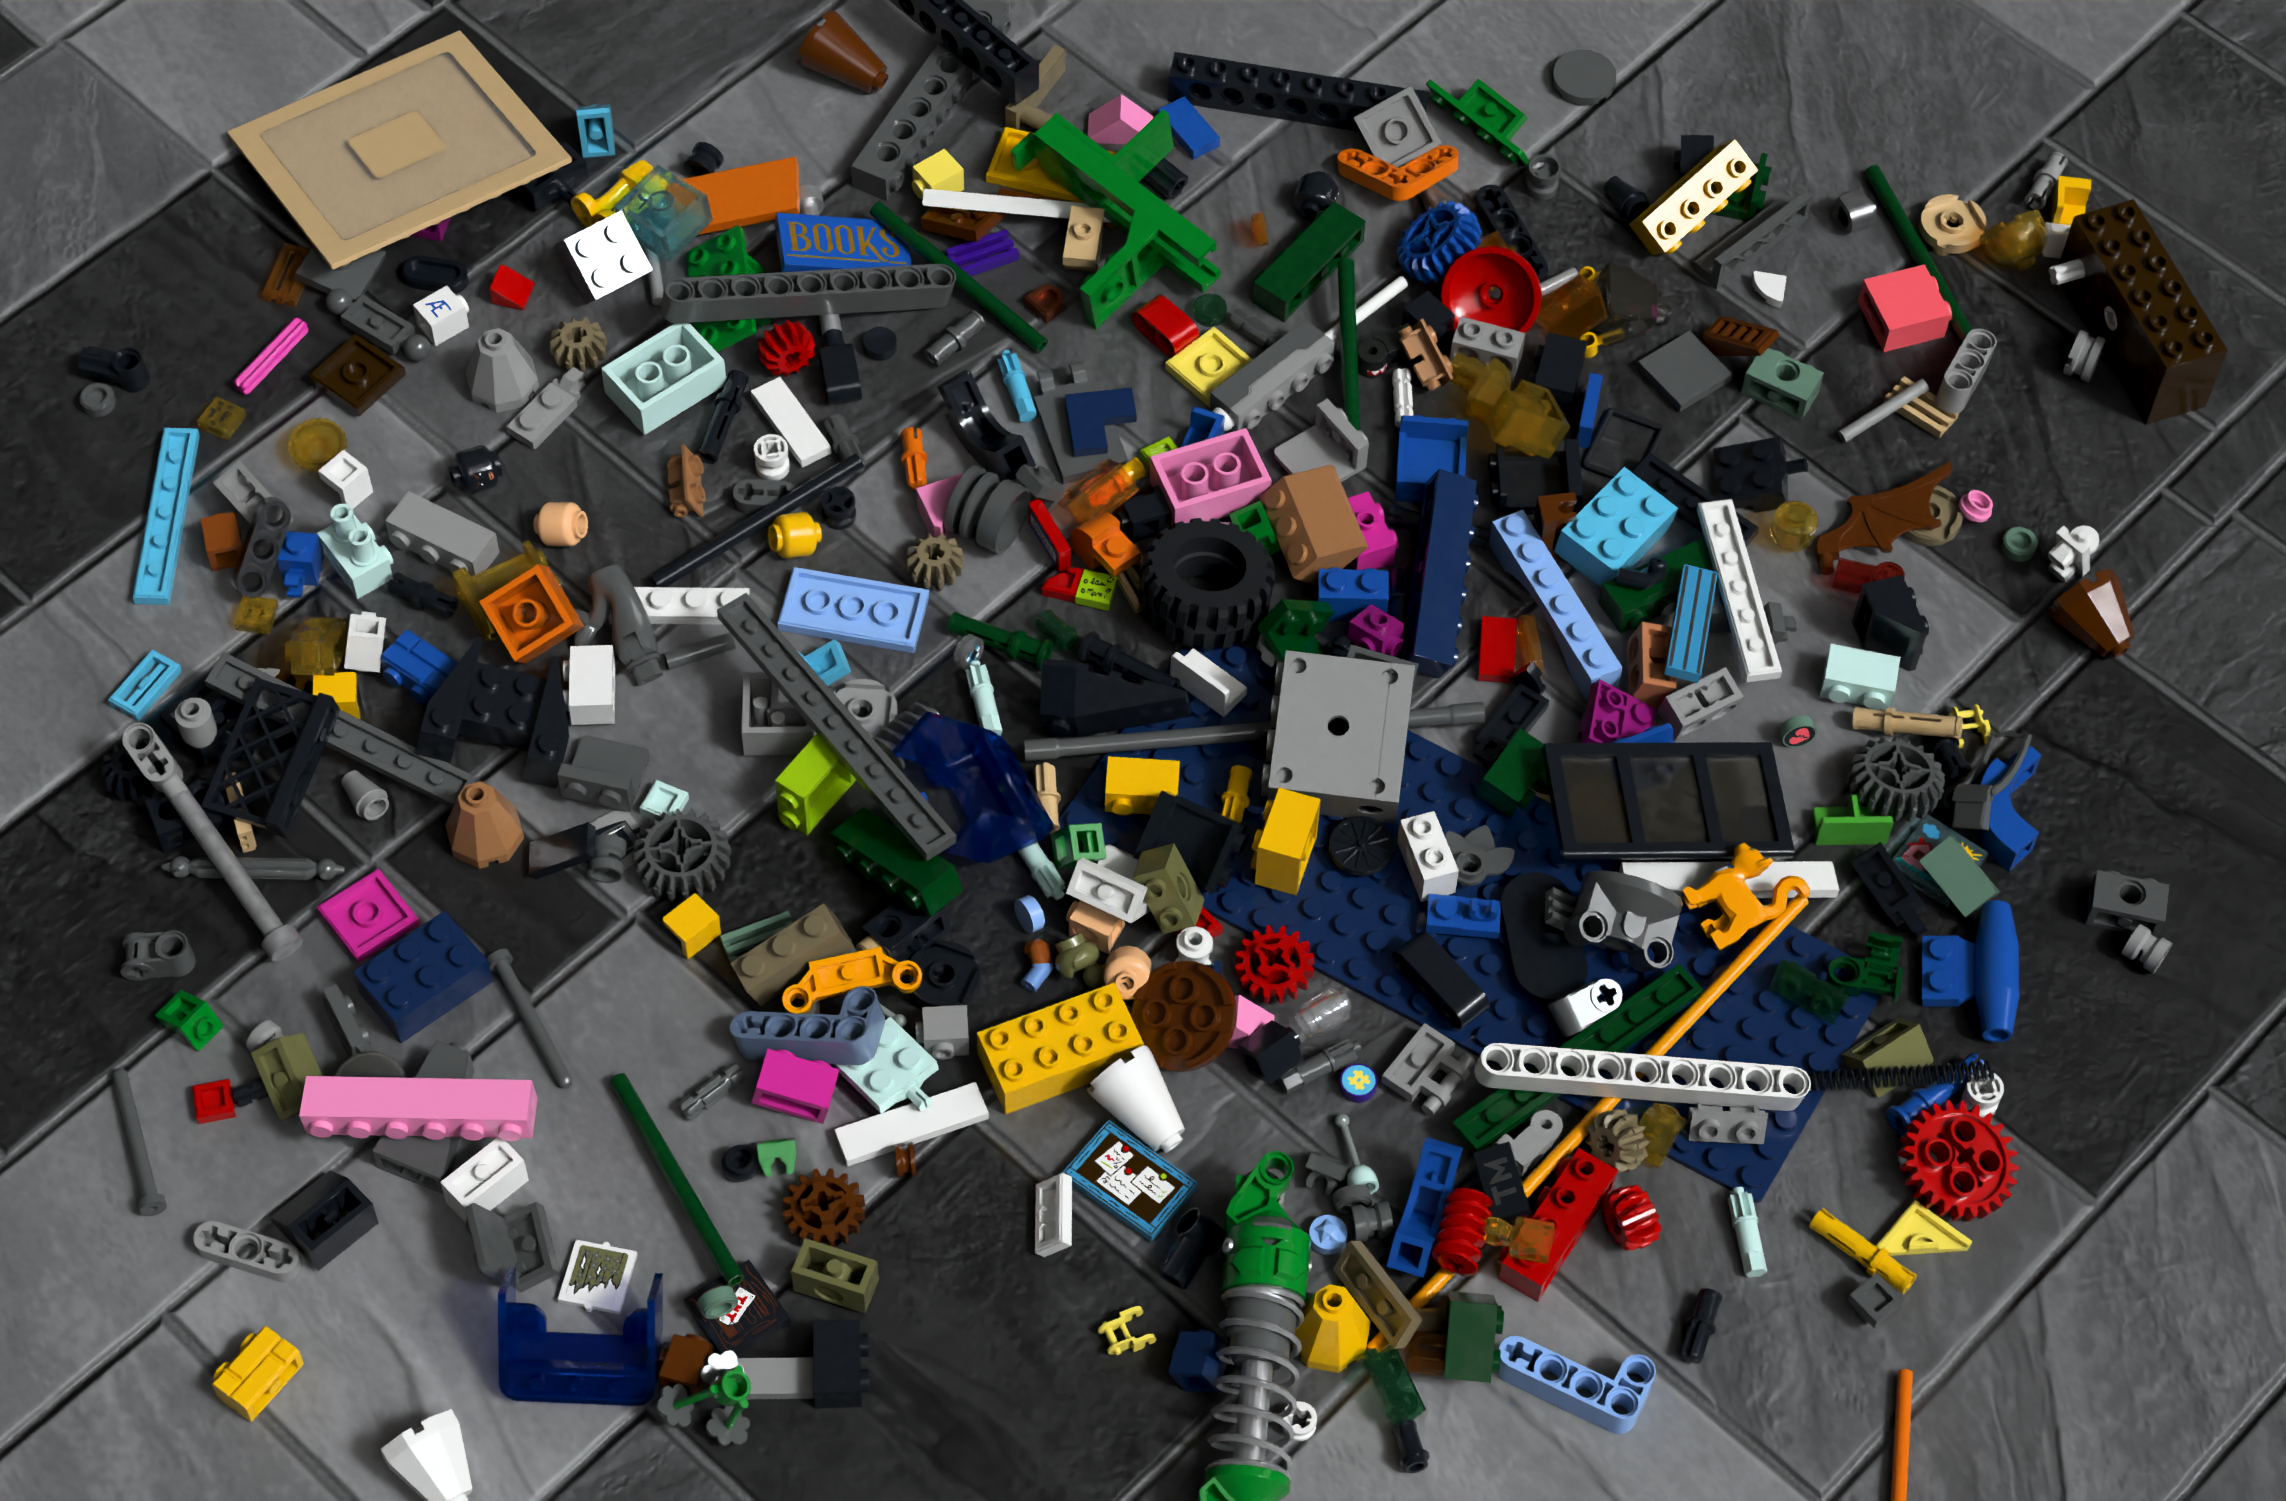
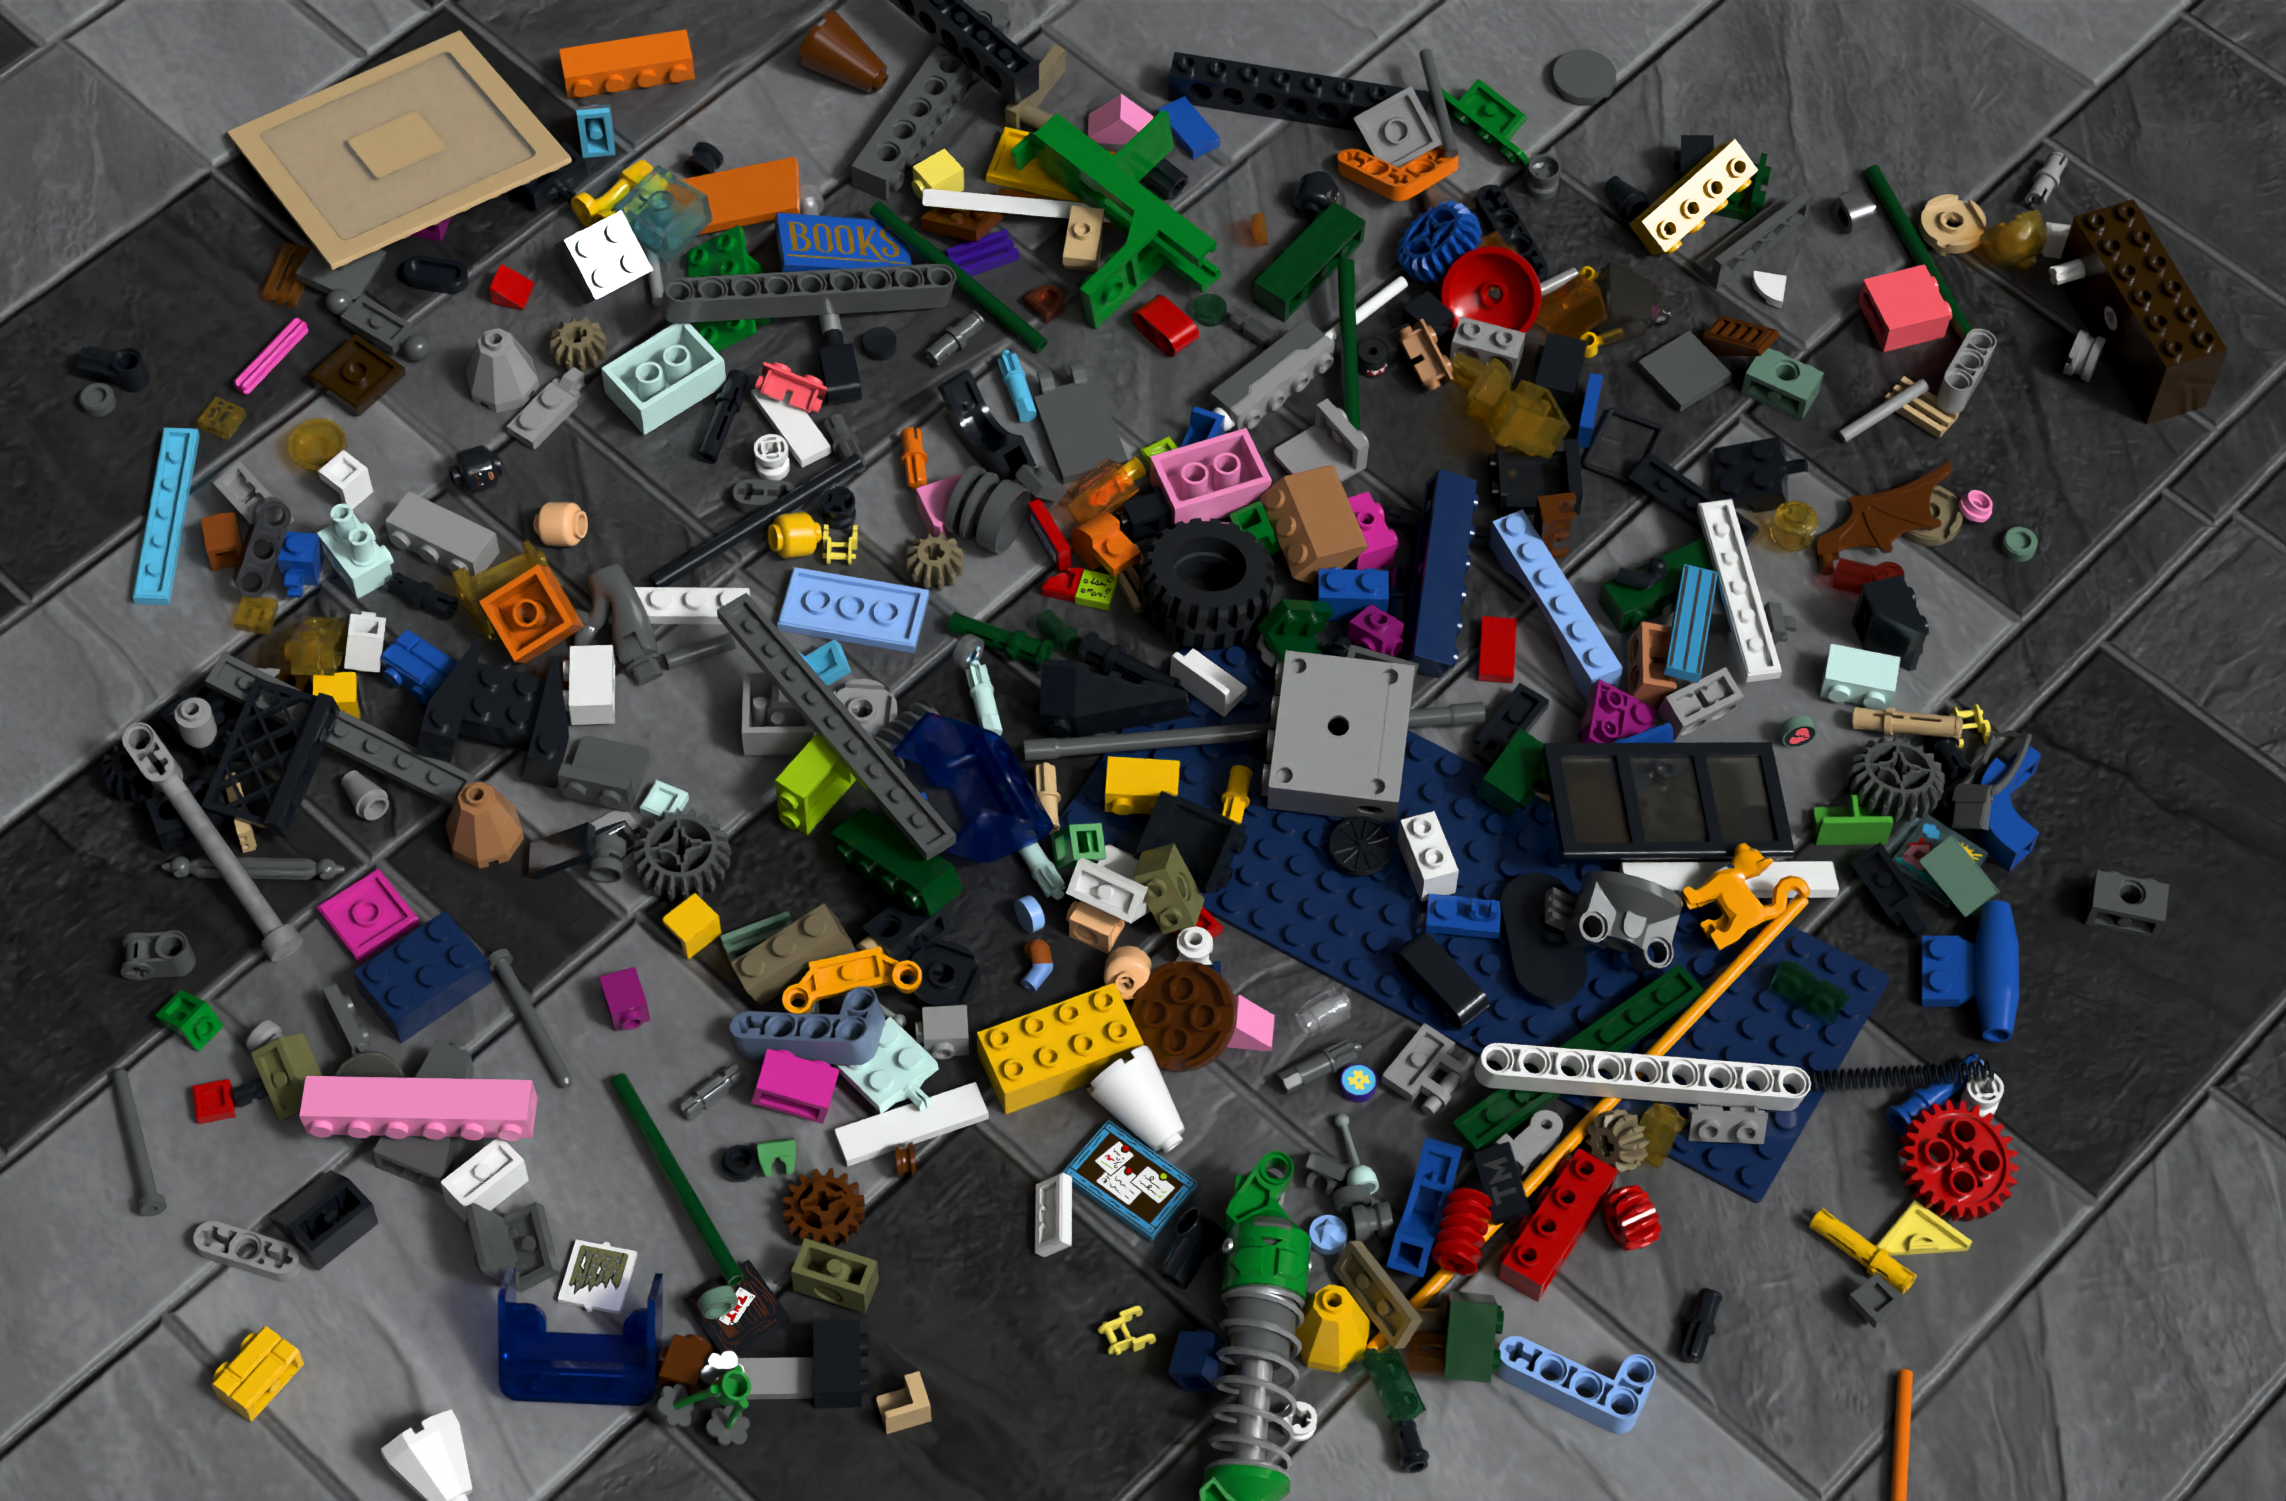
(149, 688): medium azure tile -> none
(441, 315): white brick -> none
(625, 999): none -> magenta brick
(627, 64): none -> orange brick
(686, 472): medium nougat hinge -> none
(786, 348): red gear -> none
(804, 389): none -> coral hinge
(851, 544): none -> light yellow piece
(905, 1406): none -> tan panel
(1078, 954): olive animal -> none
(1091, 411): dark blue tile -> none
(1207, 363): light yellow tile -> none
(1271, 1051): black brick -> none
(1274, 949): red gear -> none
(1285, 841): yellow brick -> none
(1402, 394): white axle -> none
(1424, 448): blue panel -> none
(1438, 103): none -> dark grey bar
(1478, 853): dark grey plate -> none
(1526, 1240): clear yellow plate -> none
(1529, 641): clear orange tile -> none
(1530, 677): black tile -> none
(1581, 1008): piece -> none
(1615, 528): medium azure brick -> none
(1747, 1232): light aqua piece -> none
(1878, 974): dark green piece -> none
(1894, 1044): olive panel -> none
(2069, 199): yellow panel -> none
(2073, 551): white hips -> none
(2096, 614): reddish brown cone -> none
(2146, 948): light grey wheel -> none

